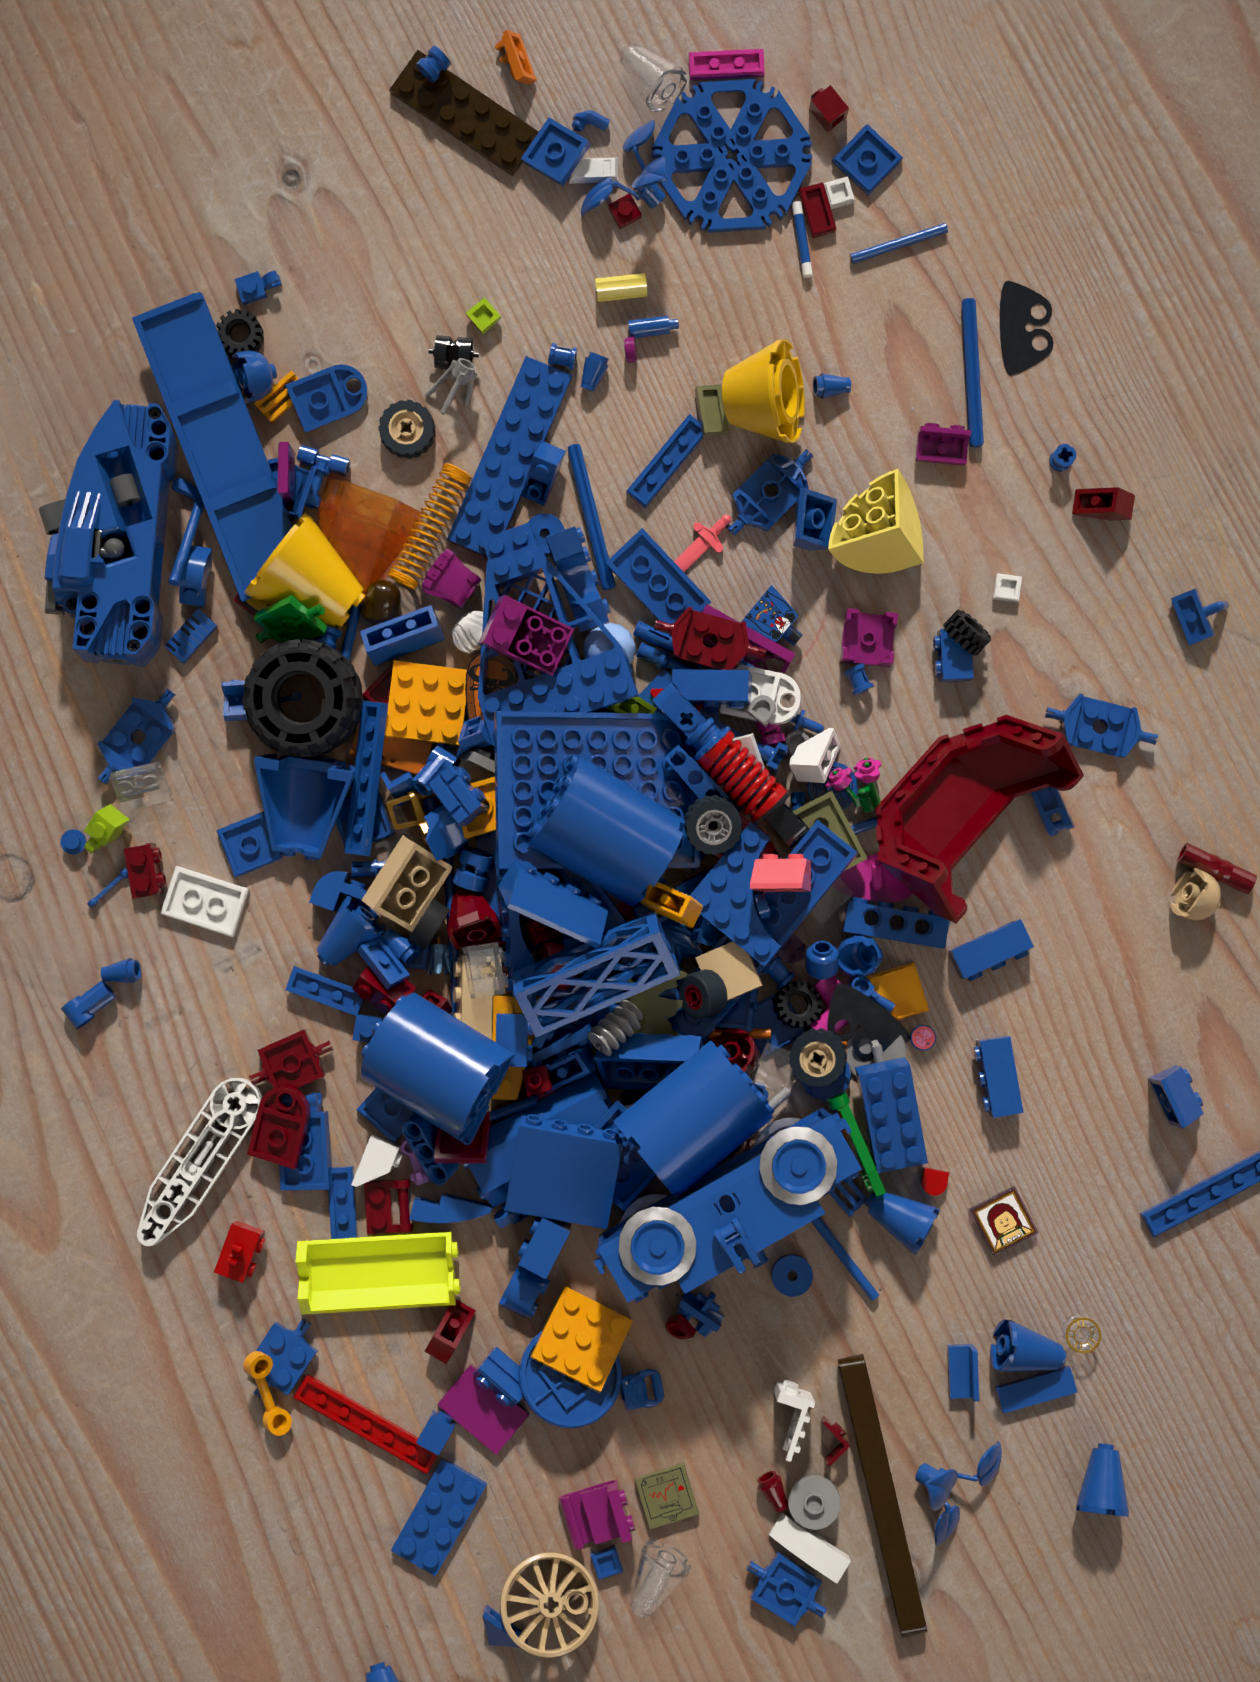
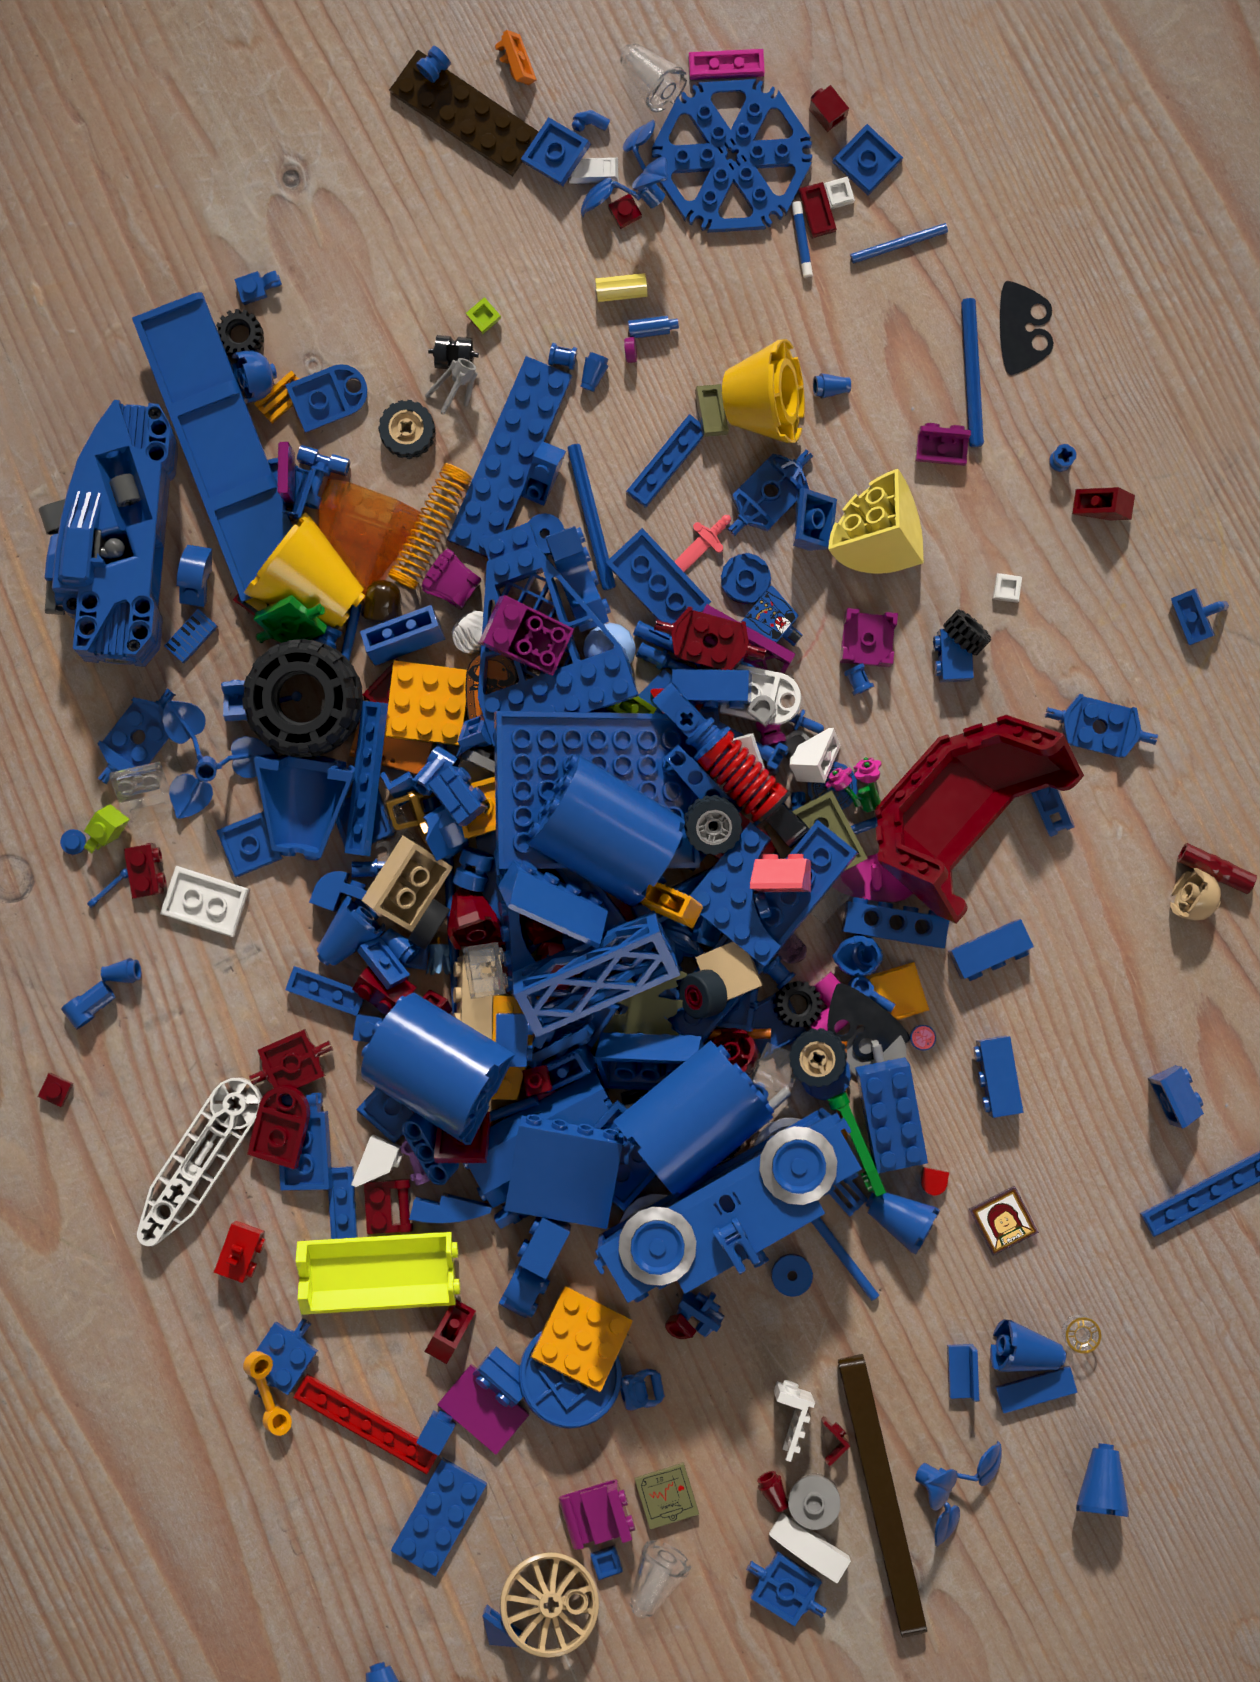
(55, 1089): none -> dark red plate
(183, 487): blue piece -> none
(186, 792): none -> blue plant
(614, 1026): light grey piece -> none
(745, 578): none -> blue tile
(822, 960): blue head -> none

